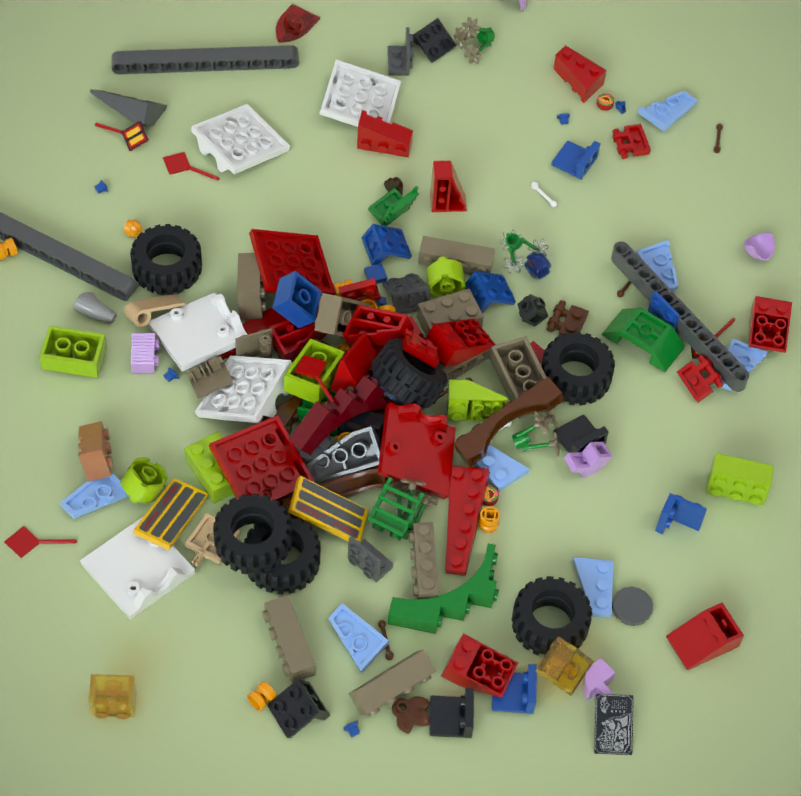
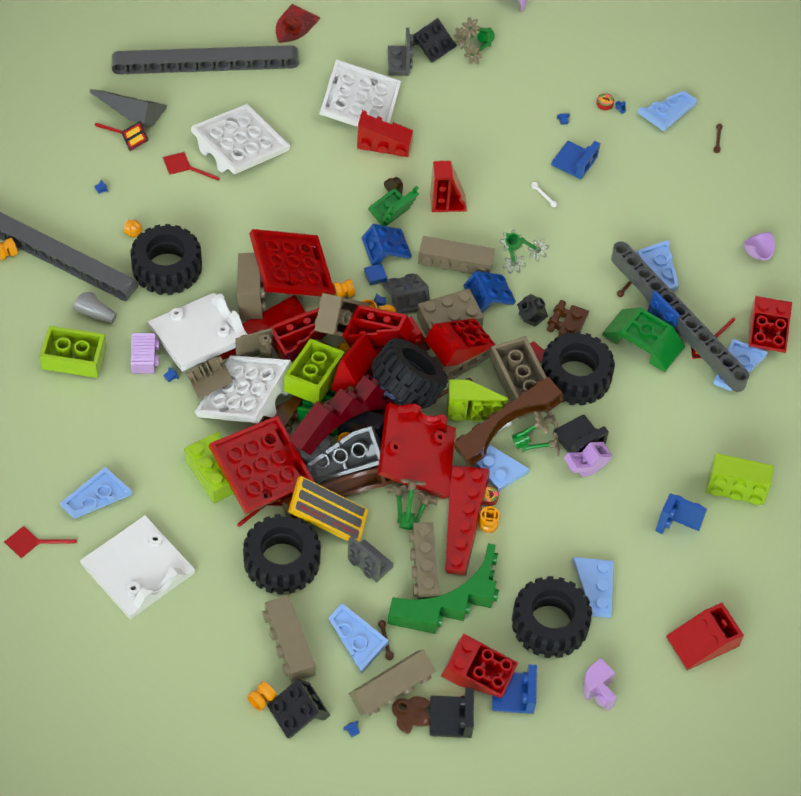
(95, 451): nougat wedge -> none
(112, 696): clear yellow brick -> none
(140, 311): tan door -> none
(143, 480): lime brick -> none
(171, 514): tile -> none
(202, 541): tan plate -> none
(252, 556): black tyre -> none
(297, 299): blue brick -> none
(313, 368): red piece -> none
(361, 290): red plate -> none
(384, 520): green plate -> none
(420, 348): red plate -> none
(445, 277): lime brick -> none
(537, 265): clear blue head -> none
(564, 666): clear yellow brick -> none
(579, 72): red wedge -> none
(613, 724): black sticker -> none
(632, 606): dark grey tile -> none
(636, 141): red plate -> none
(694, 380): red plate -> none

